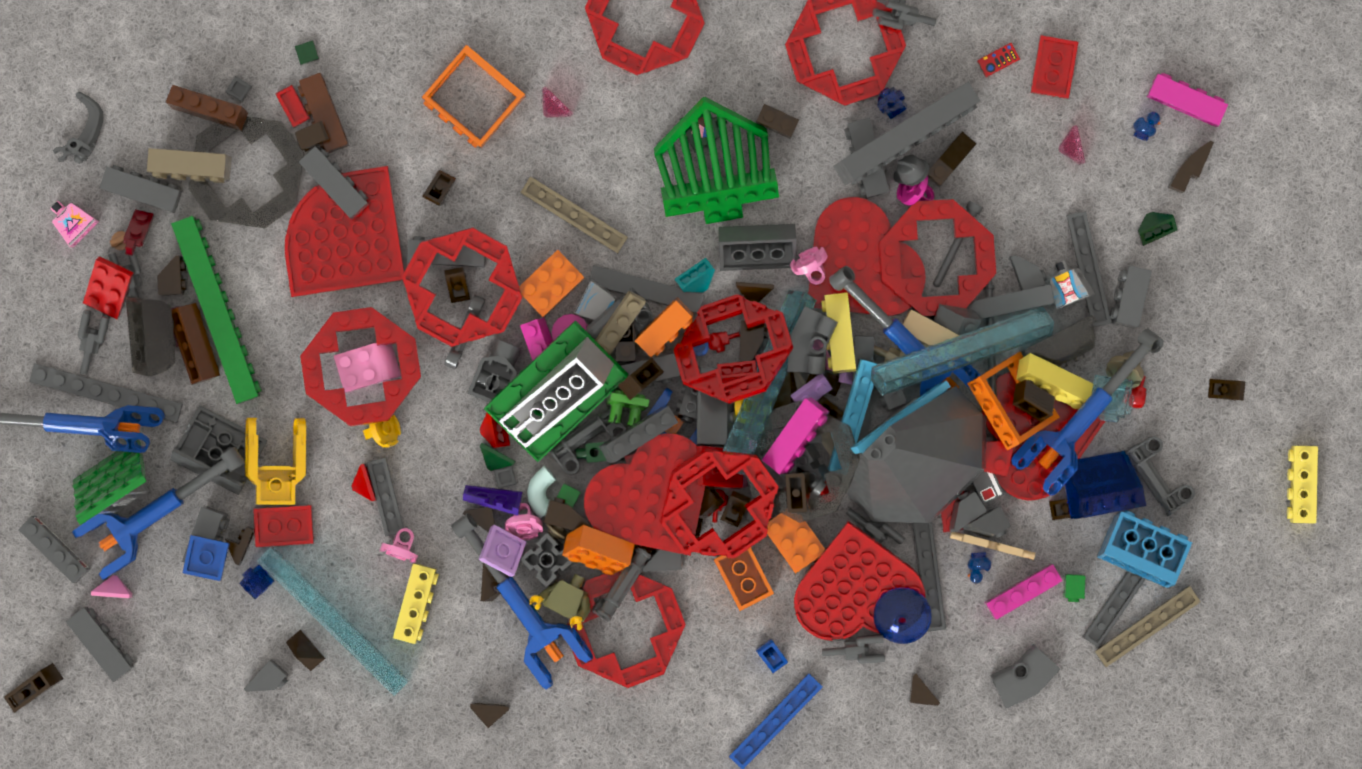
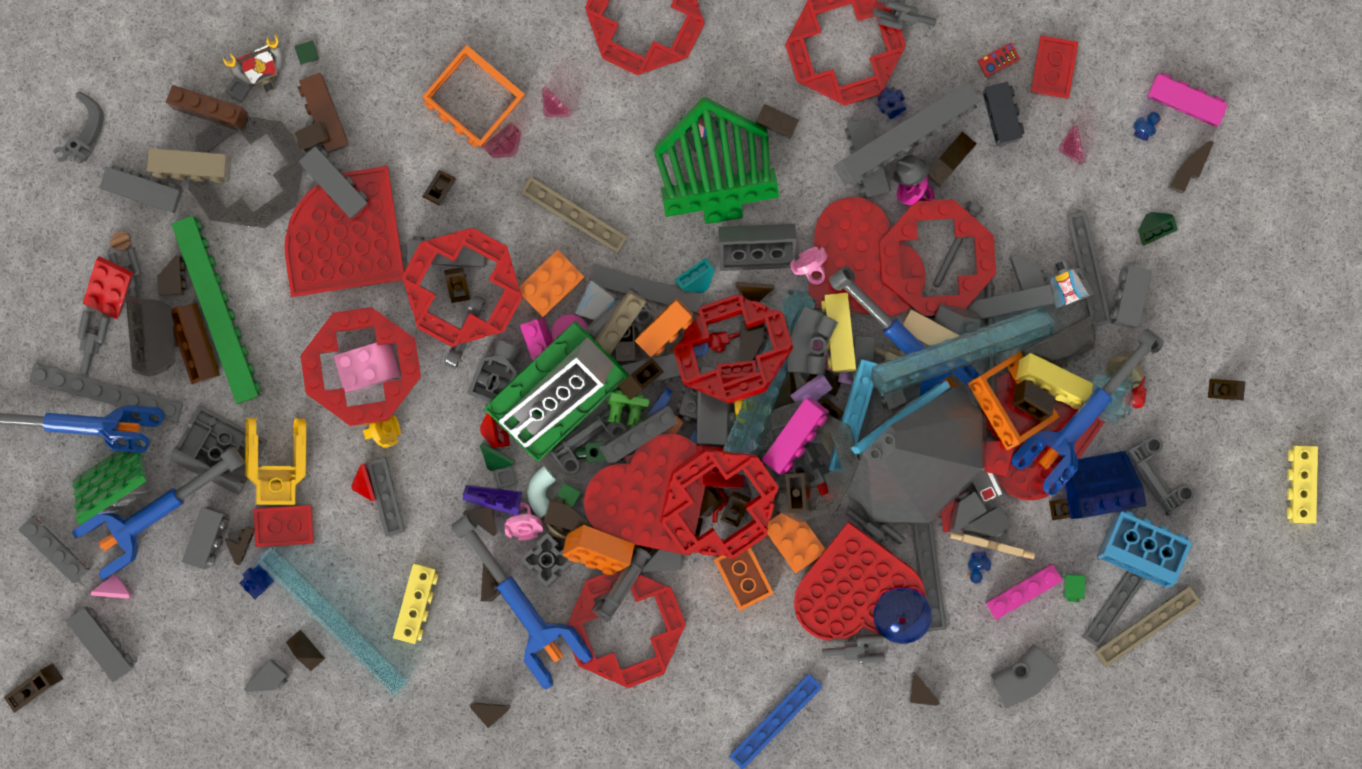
(72, 222): bright pink torso -> none
(137, 230): dark red hinge -> none
(205, 558): blue plate -> none
(259, 65): none -> torso
(292, 106): red tile -> none
(400, 549): bright pink tile -> none
(502, 550): lavender plate -> none
(504, 143): none -> clear pink slope
(566, 600): olive torso -> none
(771, 655): blue slope -> none
(817, 486): dark grey plate -> none
(1003, 113): none -> black brick

